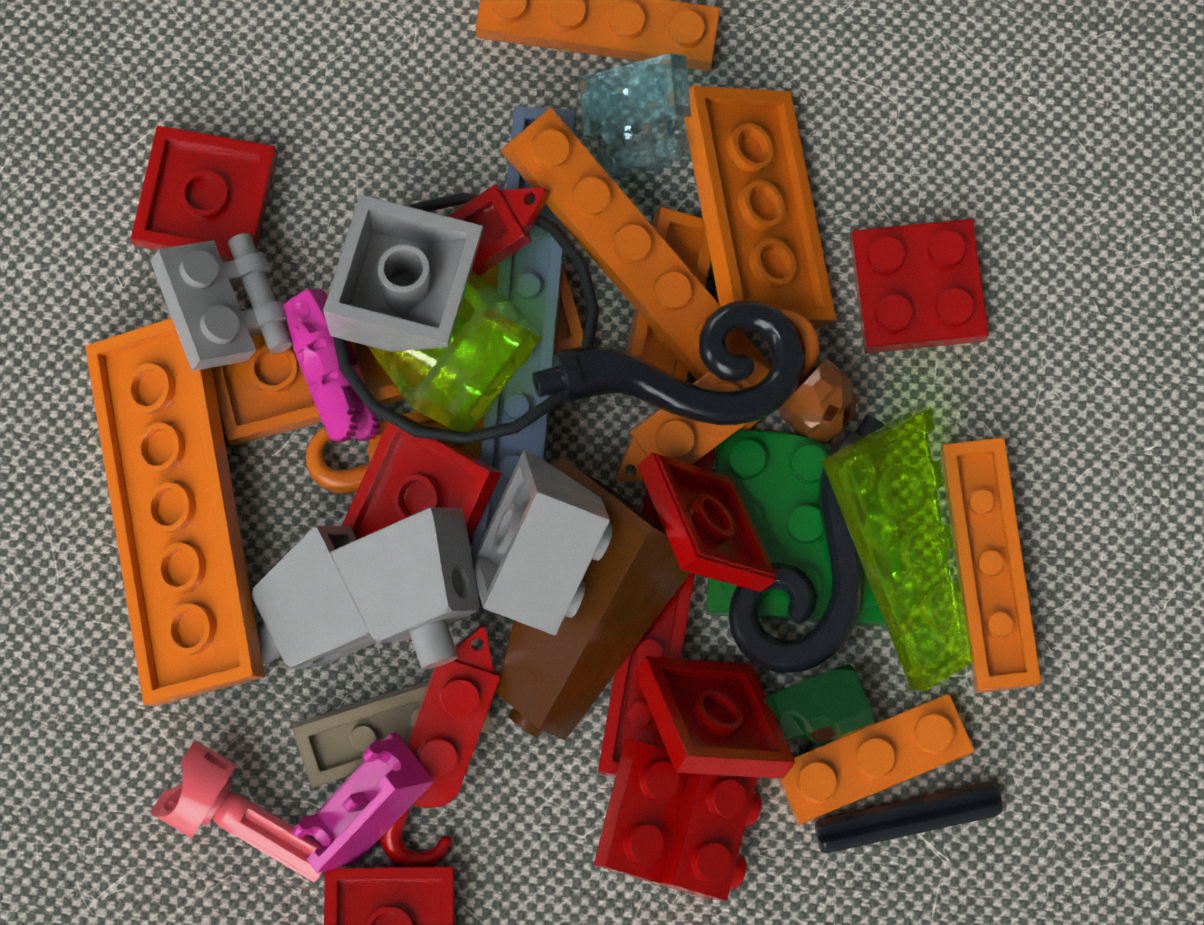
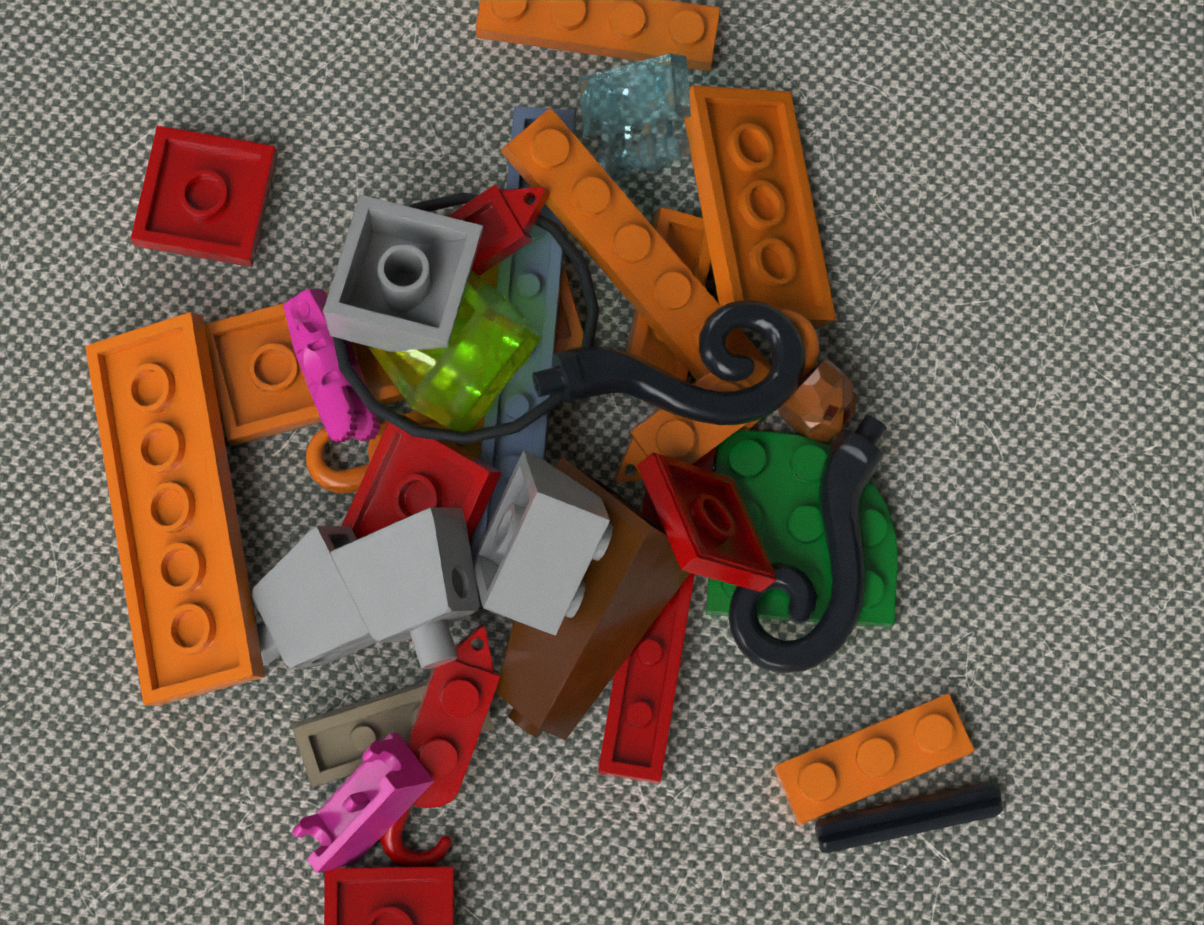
(205, 306): light grey plate -> none
(207, 796): coral piece -> none
(676, 825): red plate -> none
(714, 718): red plate -> none
(822, 707): dark green rock -> none
(896, 524): clear neon green wing -> none
(918, 286): red plate -> none
(990, 565): orange plate -> none

